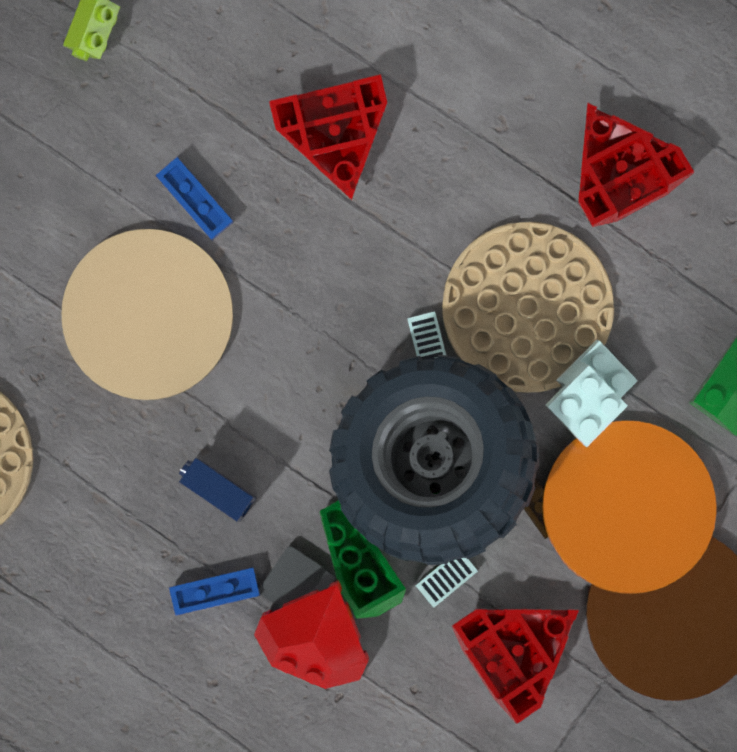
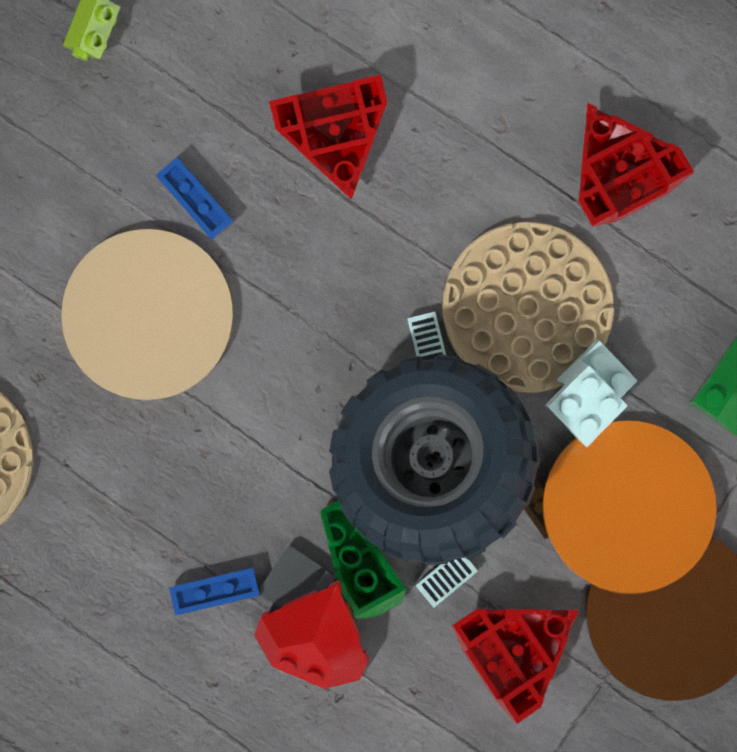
(216, 489): dark blue brick -> none

